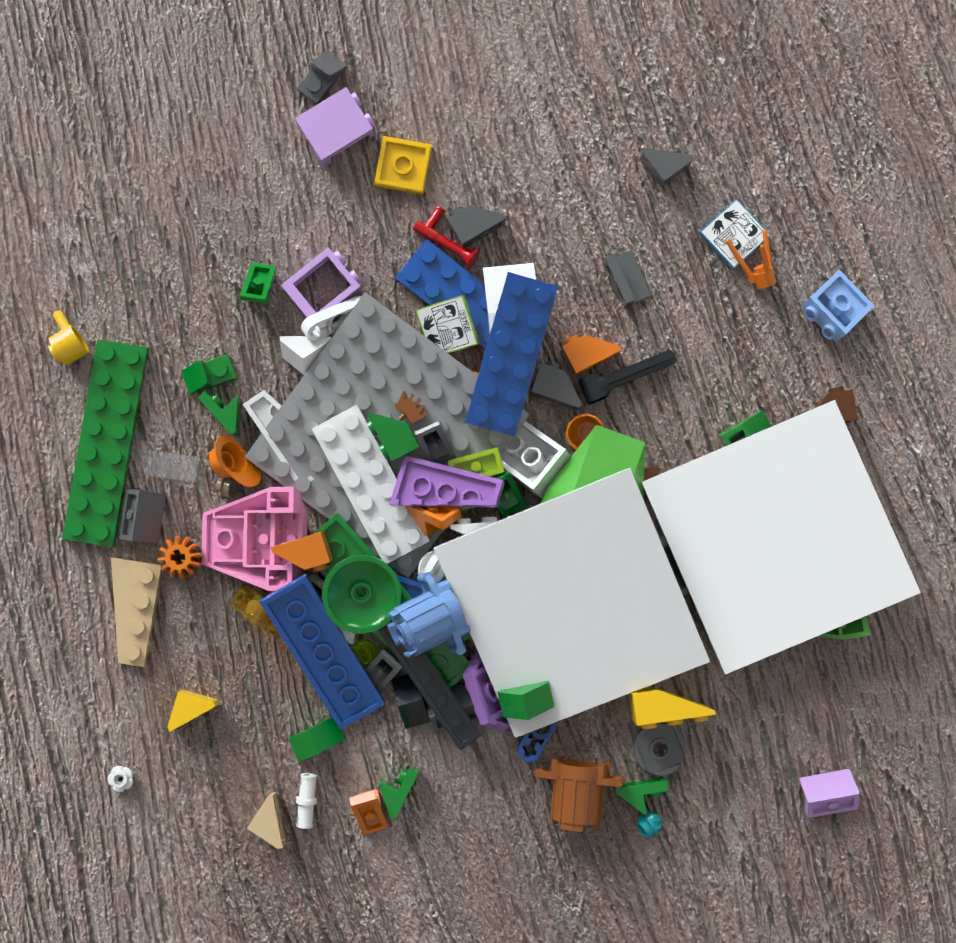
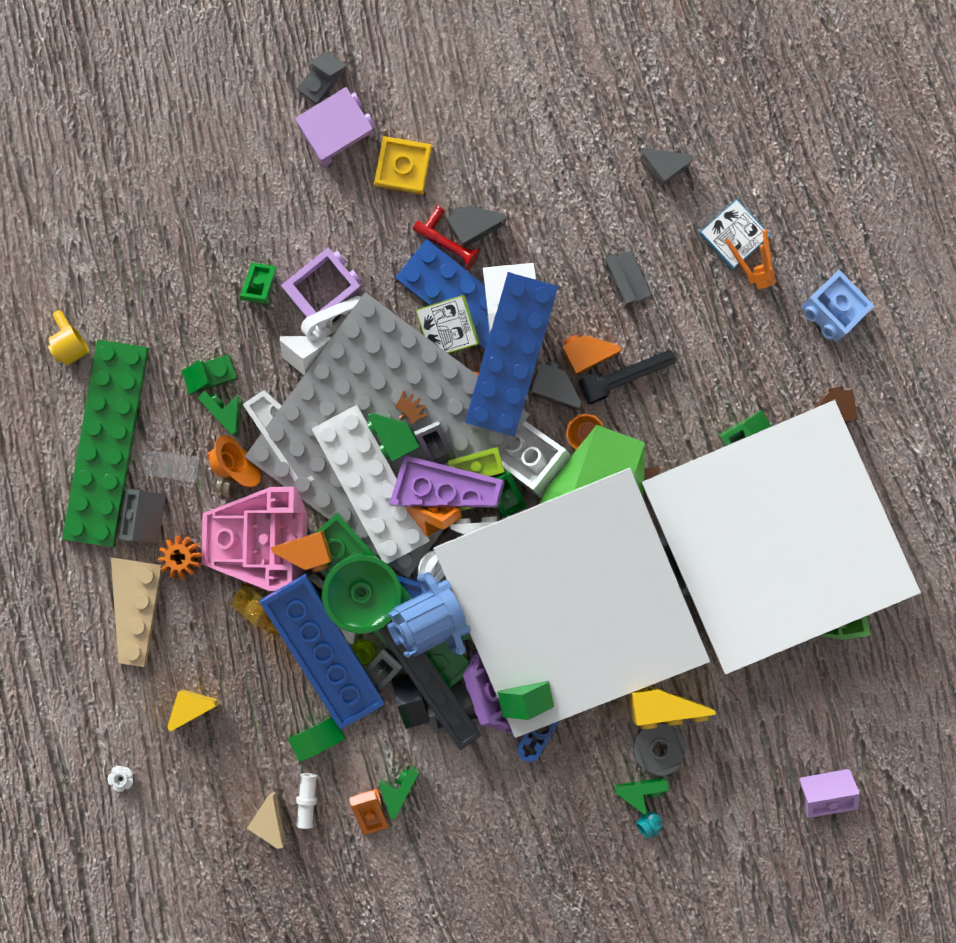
(578, 791): dark orange container -> none

